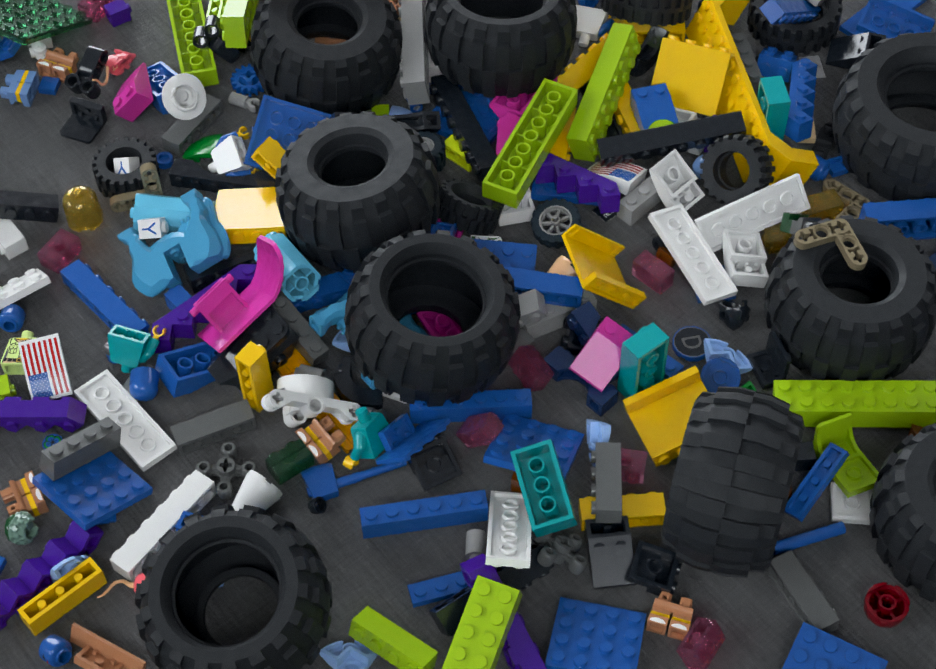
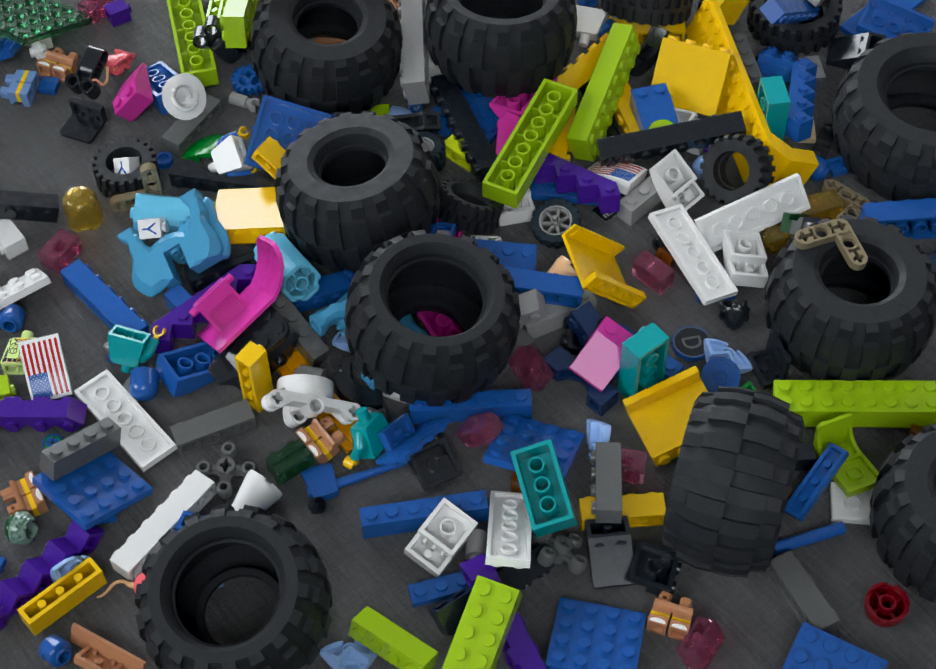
(440, 537): none -> white slope

